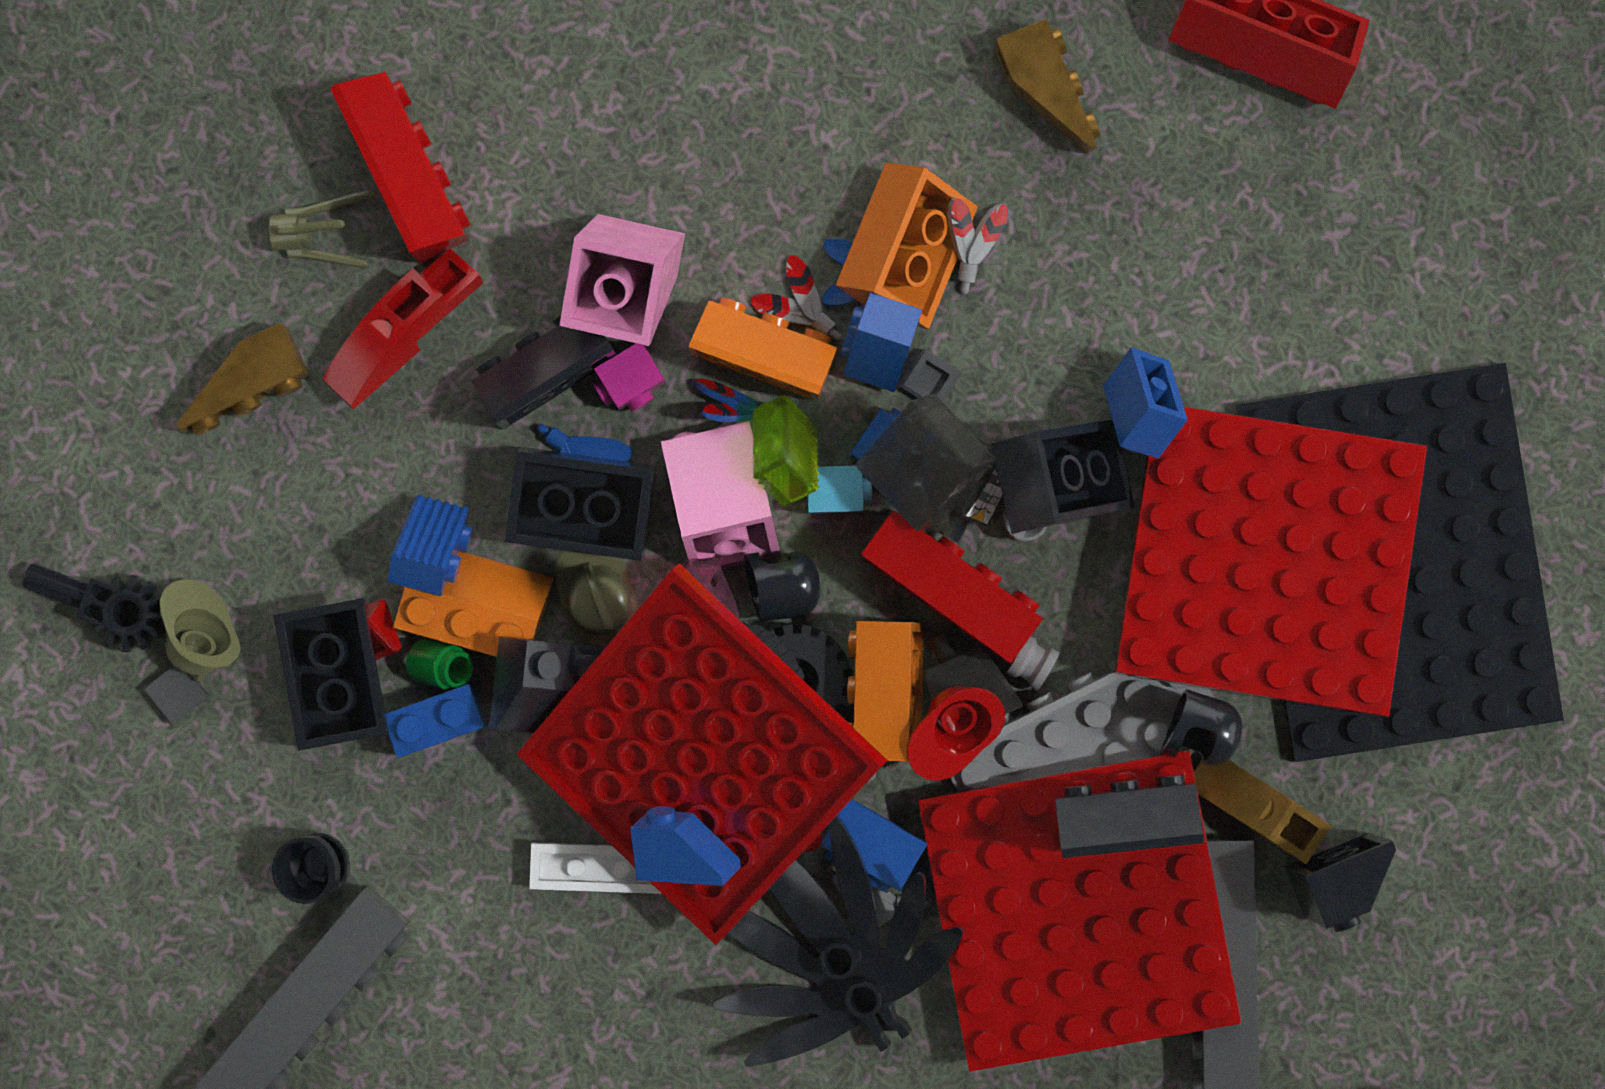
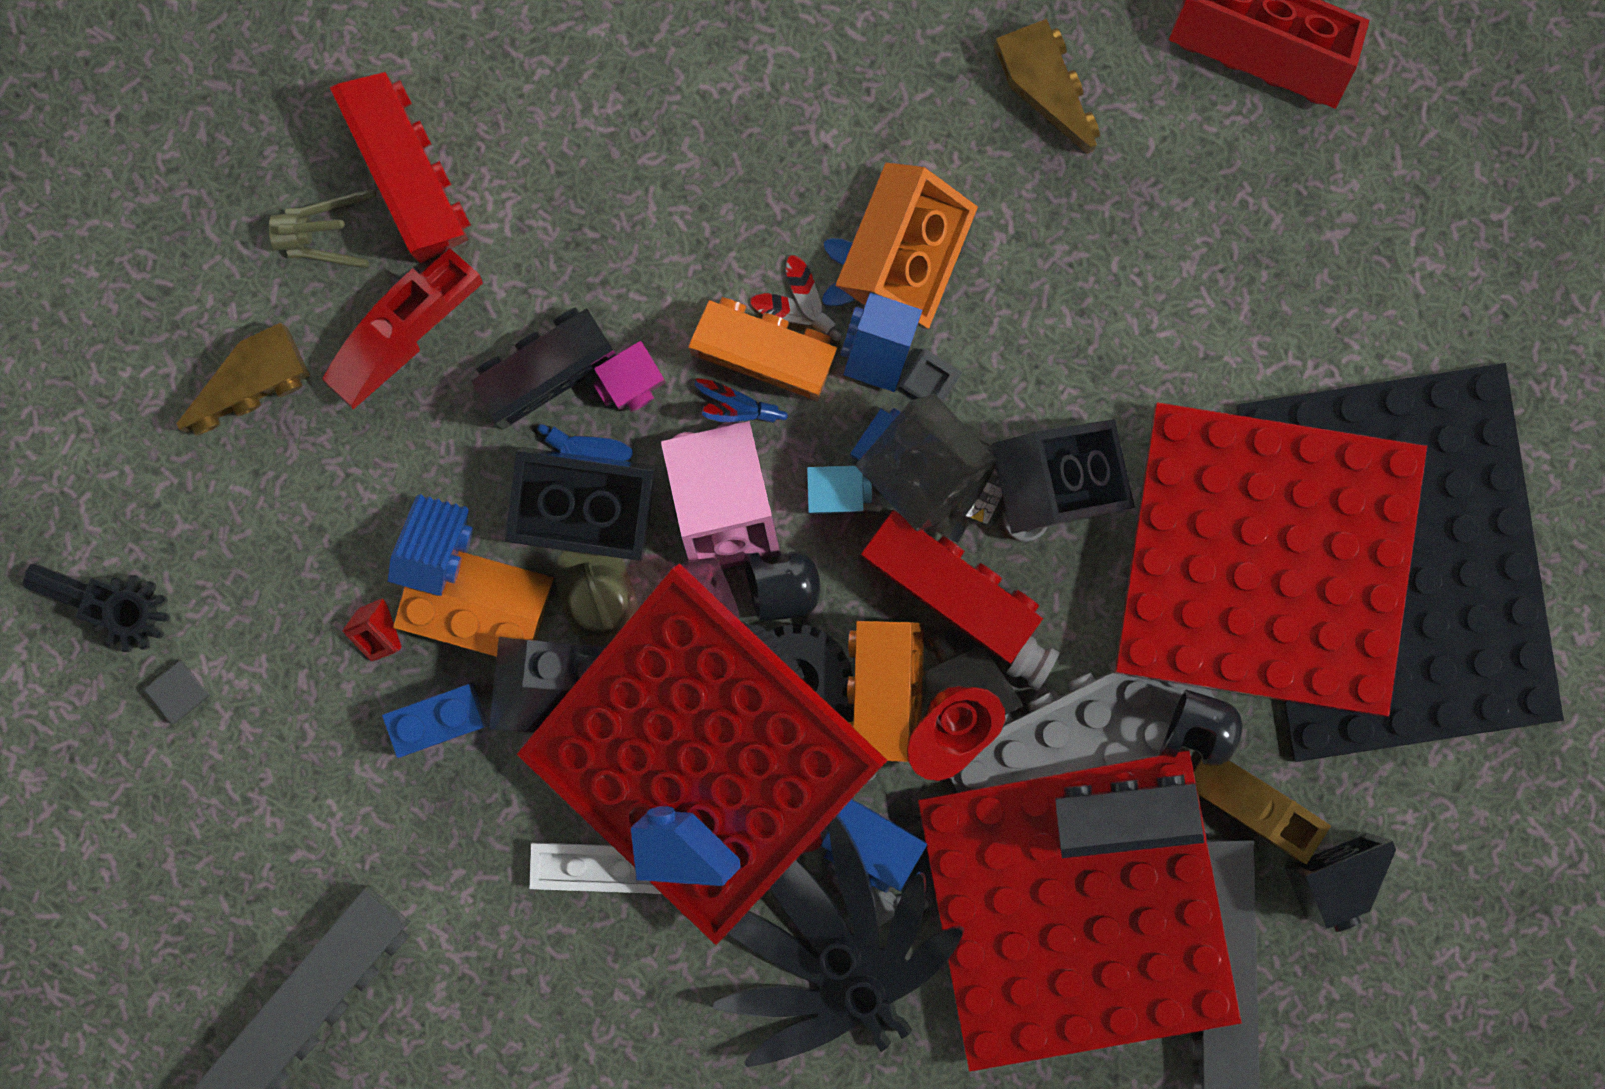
(197, 629): olive piece -> none
(300, 880): black helmet -> none
(331, 674): black slope -> none
(439, 664): green brick -> none
(620, 278): bright pink slope -> none
(784, 450): clear neon green brick -> none
(969, 245): piece -> none
(1144, 403): blue brick -> none

